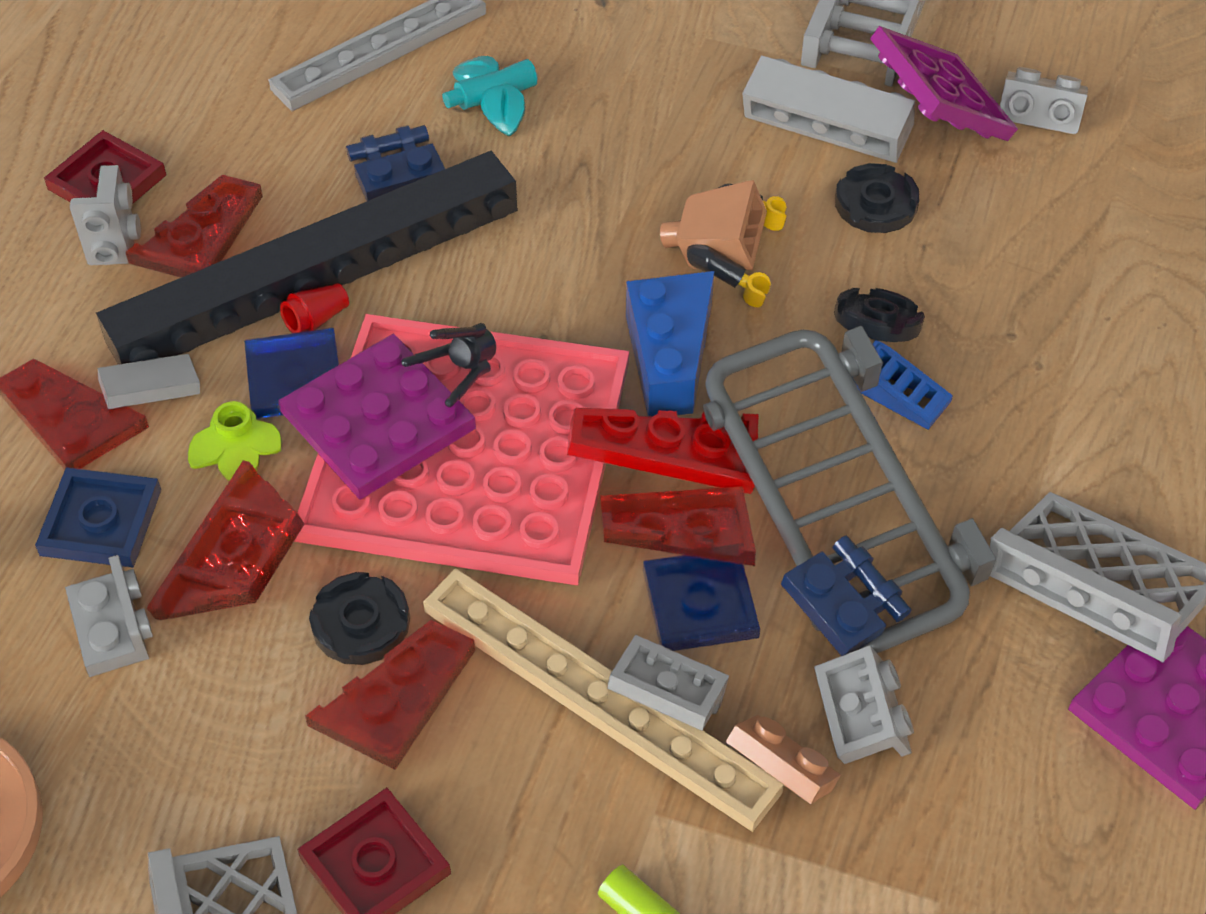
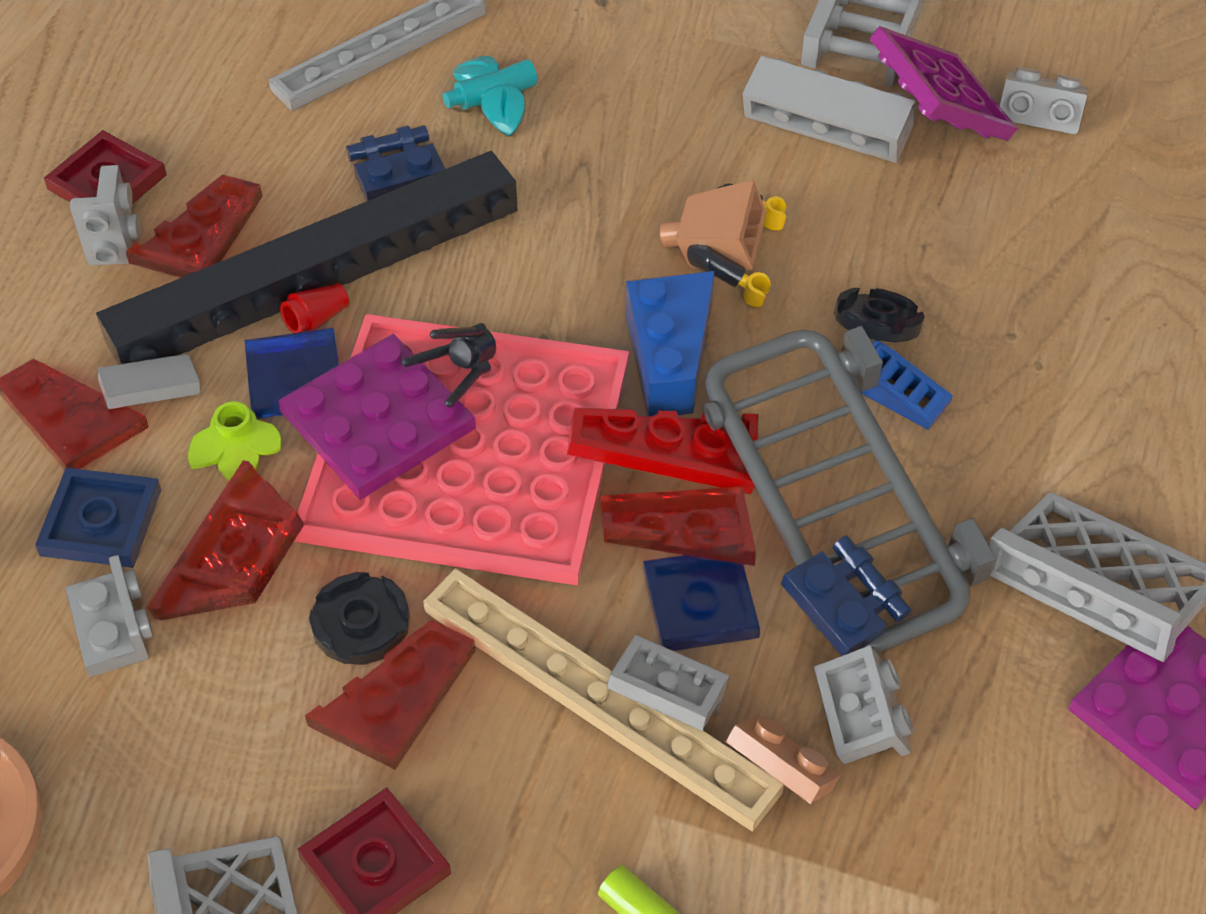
(877, 198): black tile -> none

